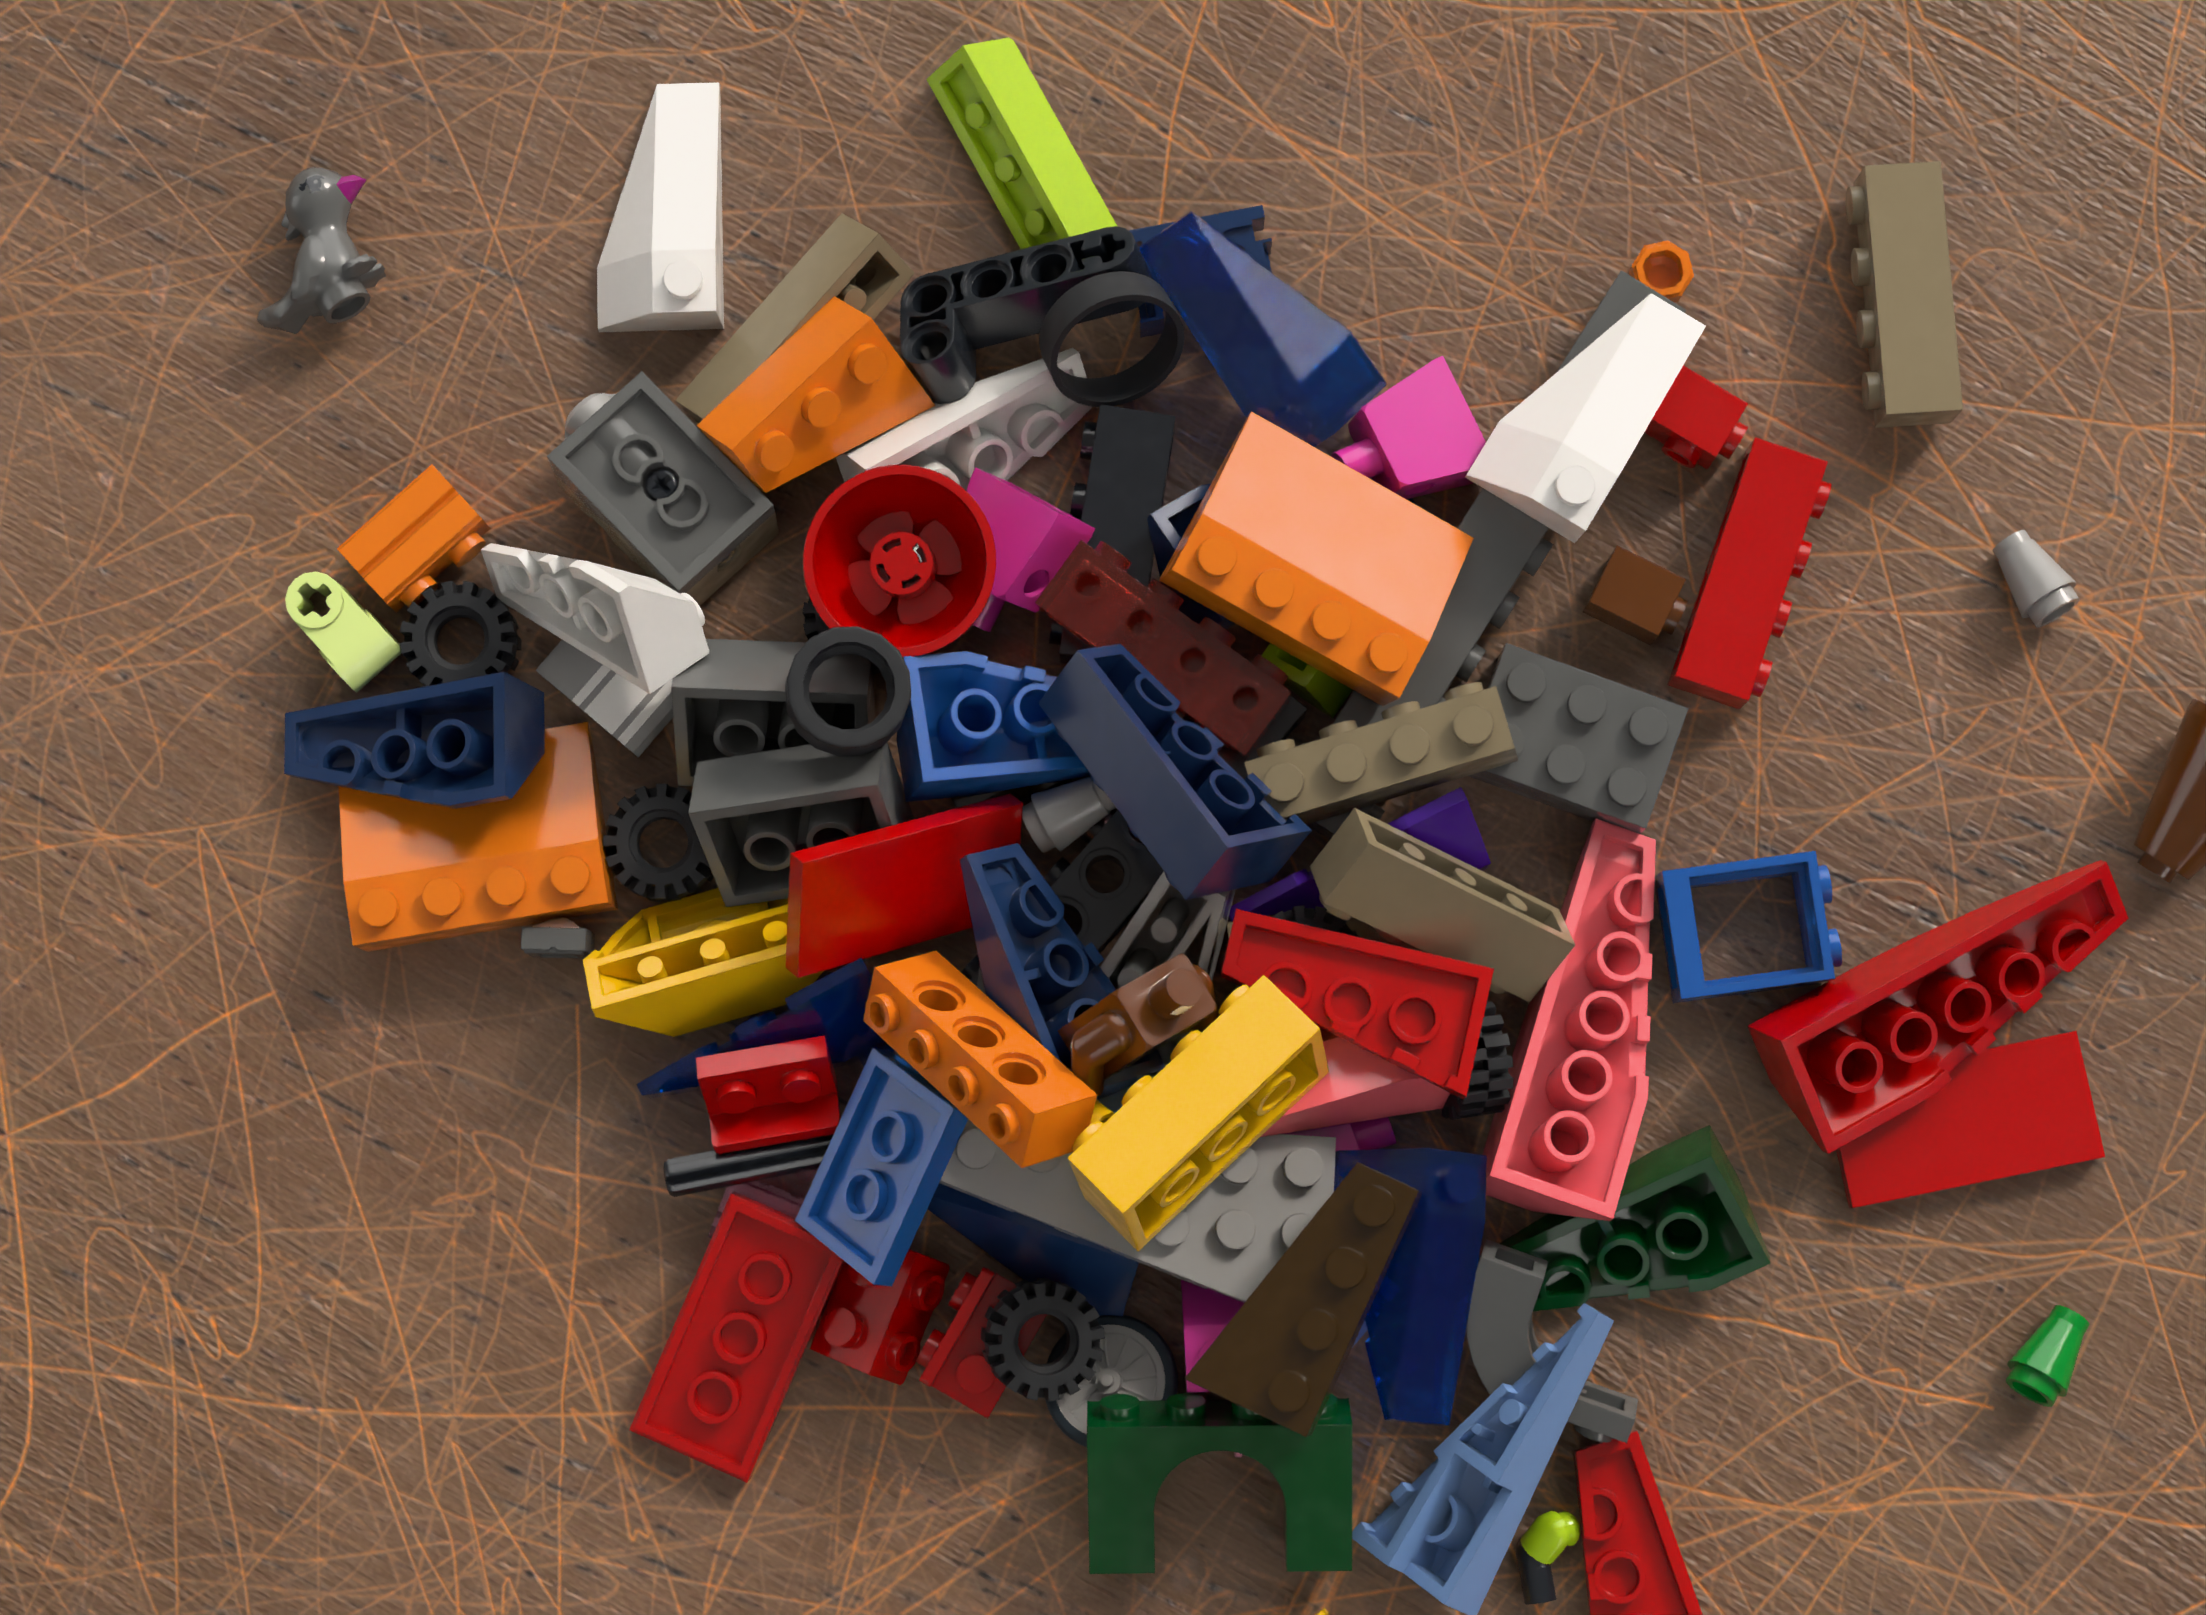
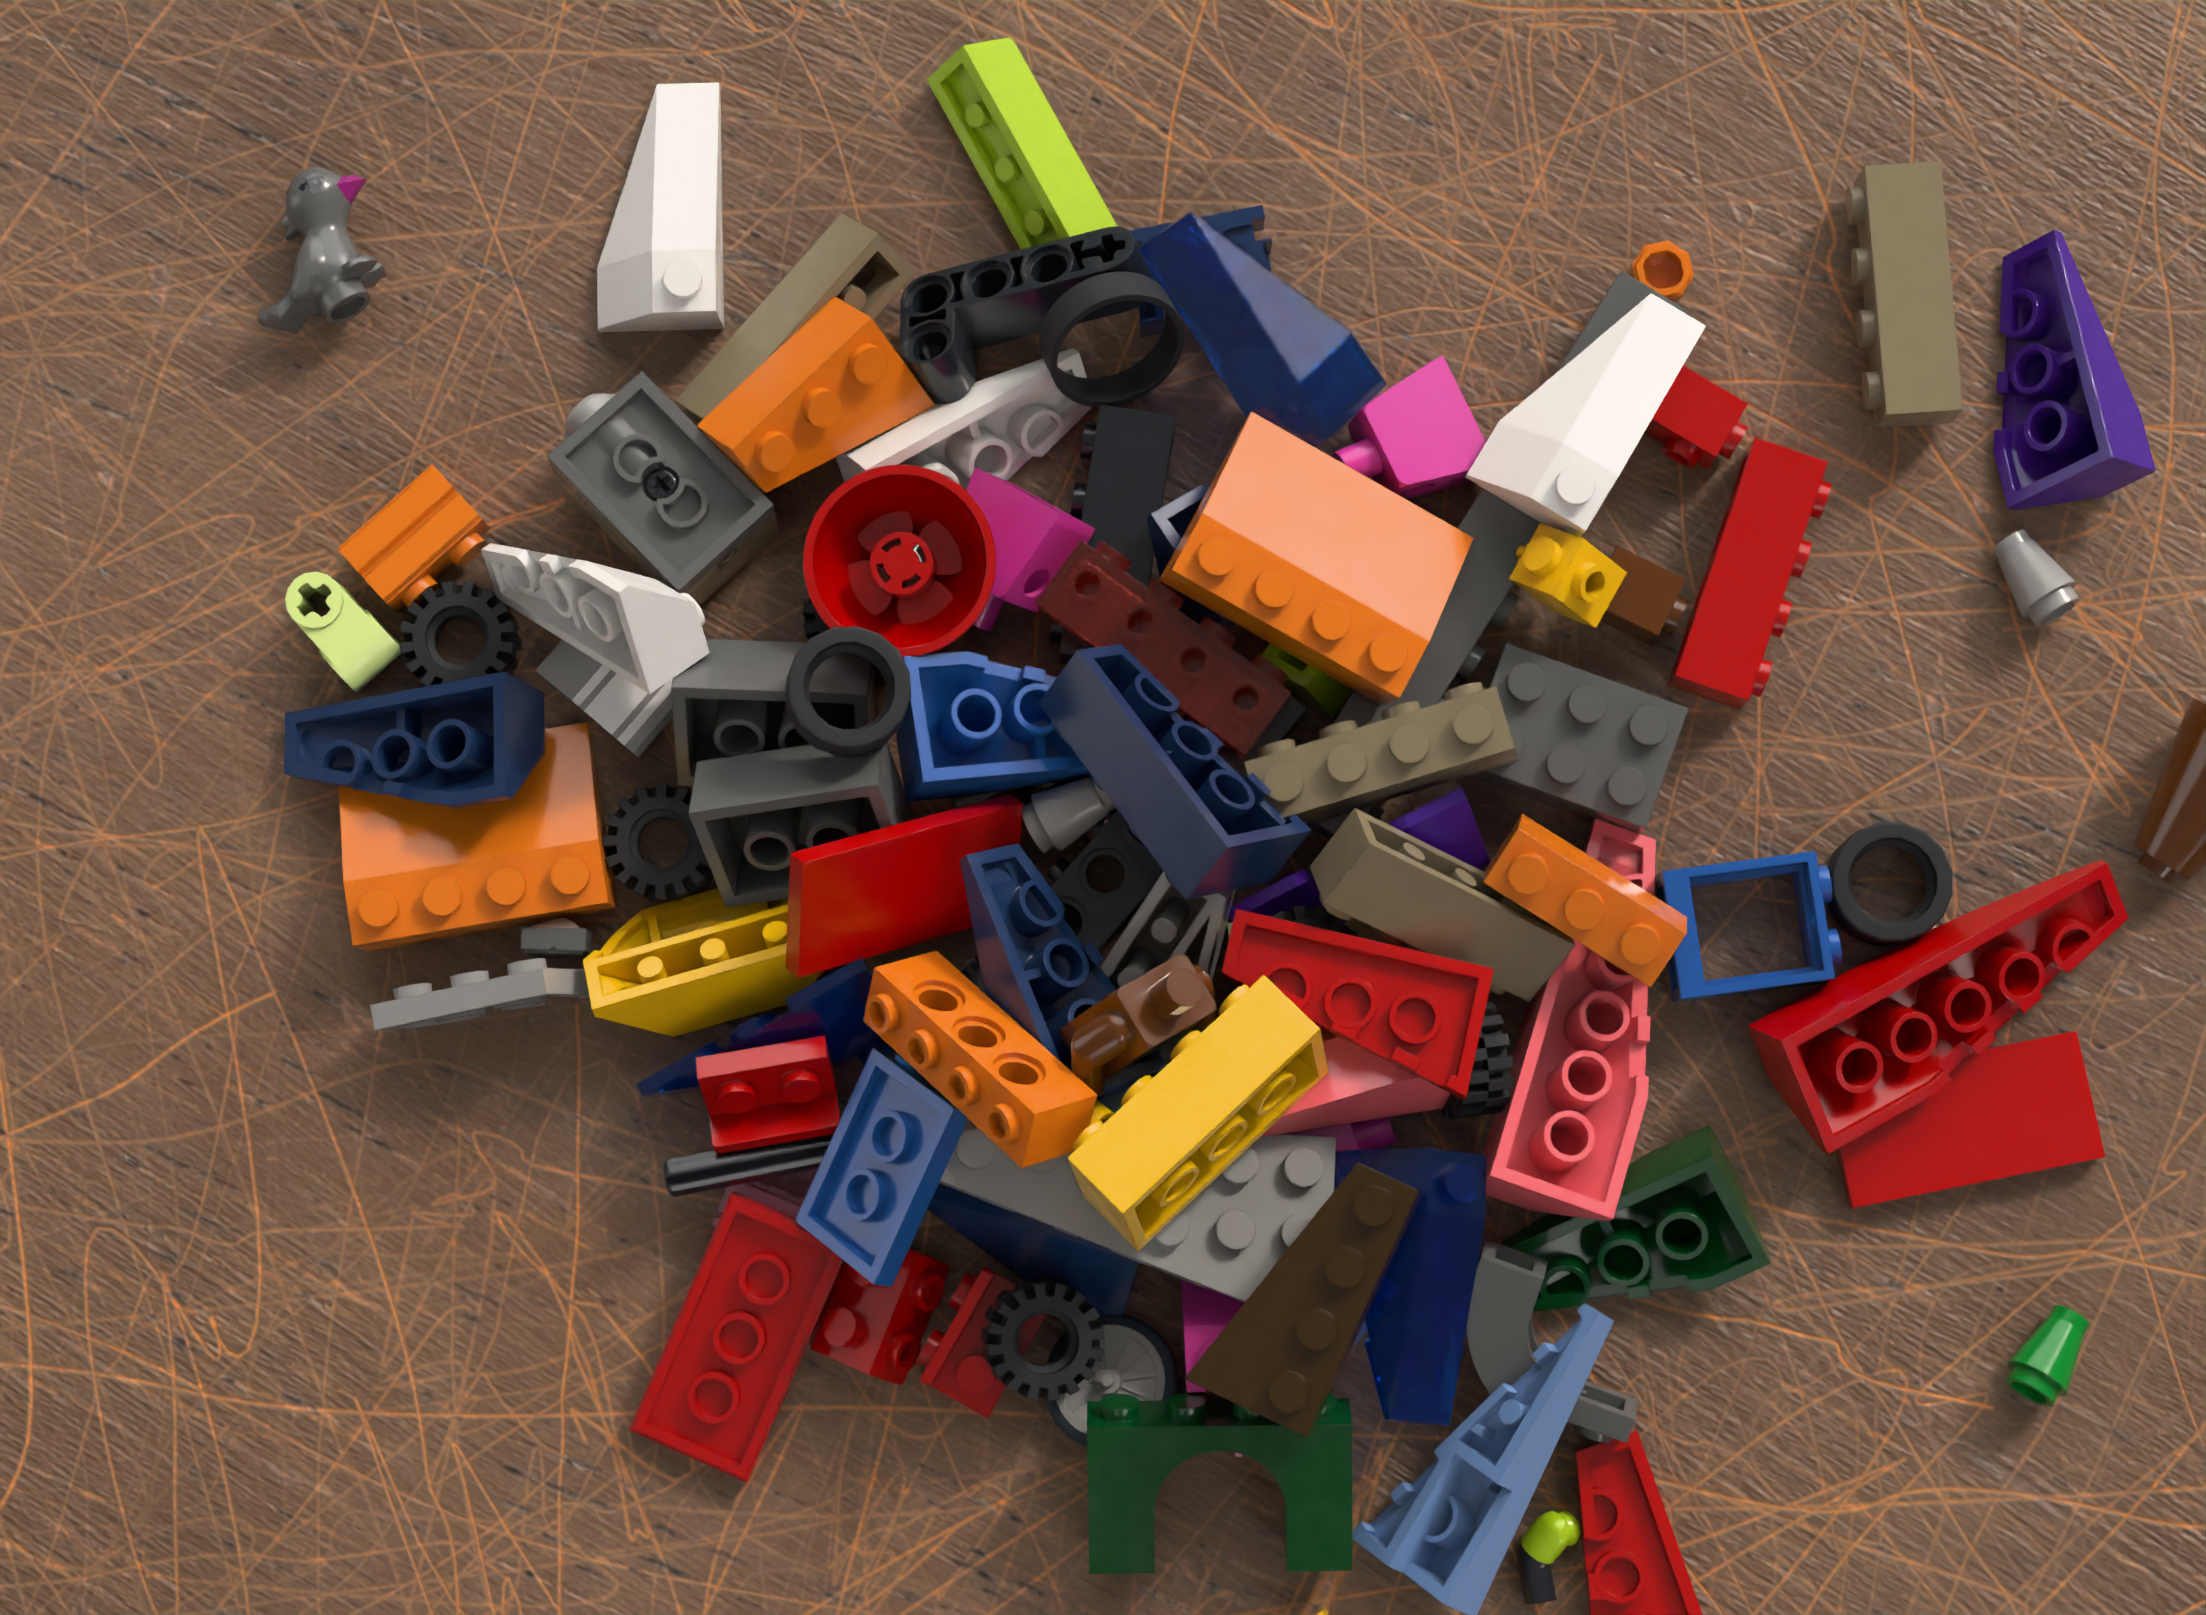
(473, 992): none -> light grey wing
(1567, 575): none -> yellow brick
(1586, 900): none -> orange brick
(1934, 867): none -> black tyre
(2065, 400): none -> dark purple wedge

